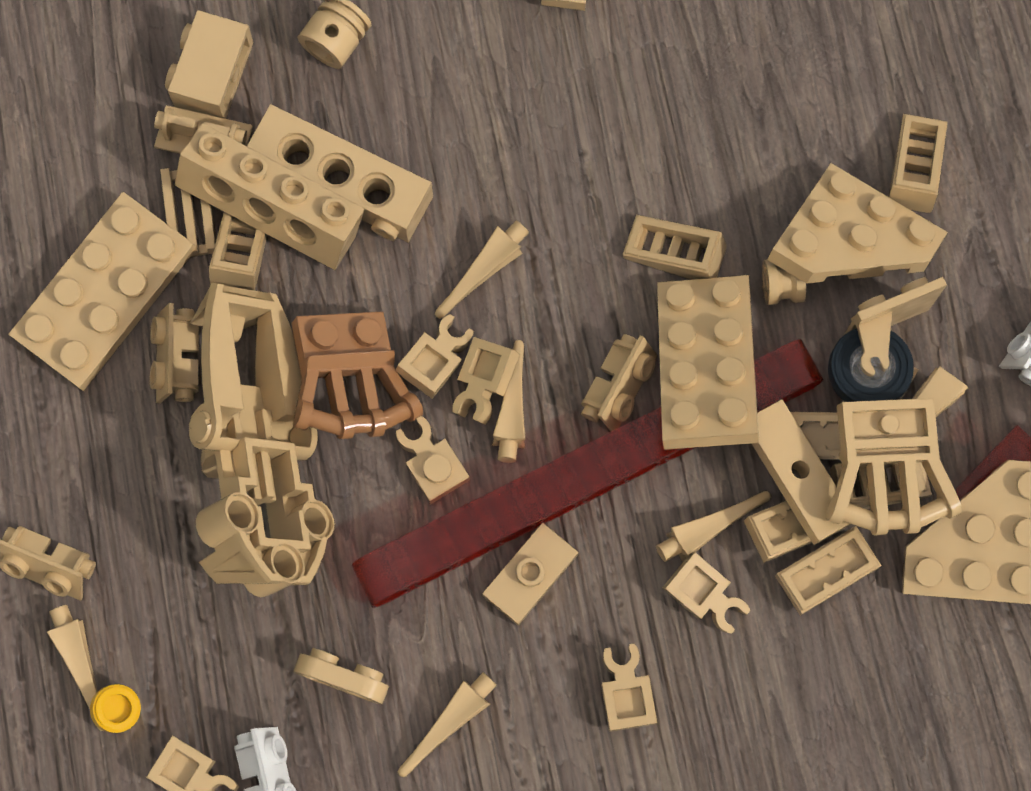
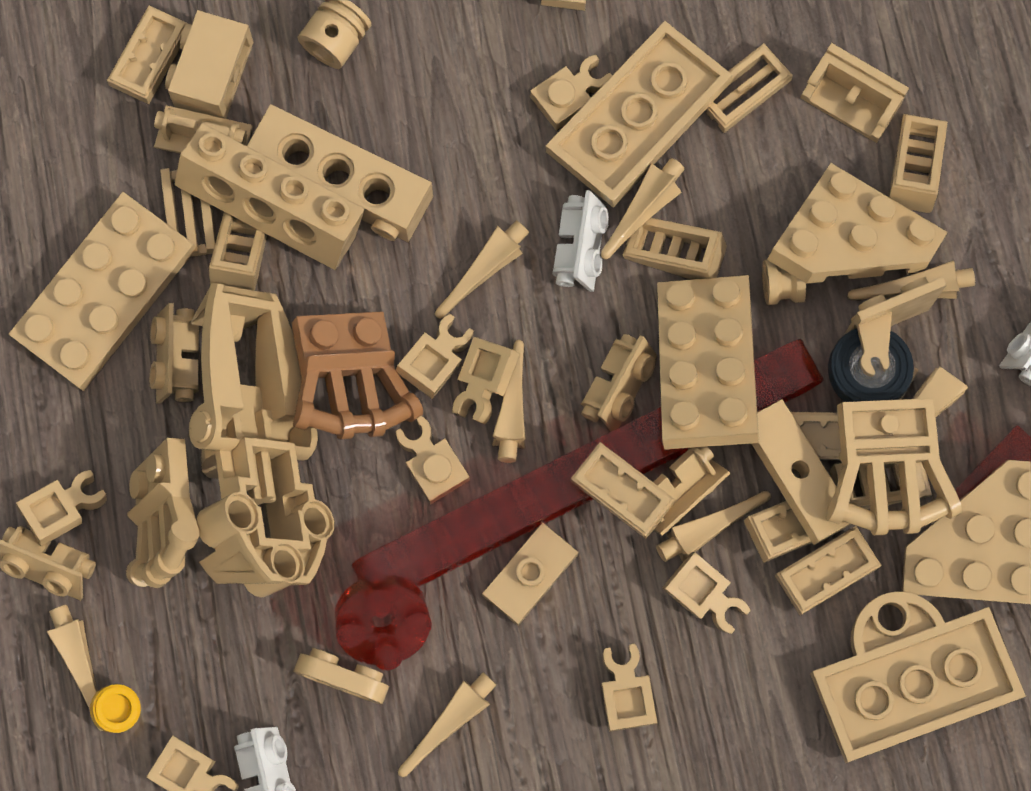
(55, 510): none -> tan plate
(147, 55): none -> tan plate
(162, 515): none -> tan plate
(387, 644): none -> clear red plate
(567, 93): none -> tan plate
(584, 221): none -> white hinge
(623, 490): none -> tan plate
(638, 113): none -> tan plate
(653, 194): none -> tan piece
(695, 479): none -> tan hinge
(715, 111): none -> tan tile
(854, 92): none -> tan hinge
(913, 676): none -> tan plate
(954, 279): none -> tan piece

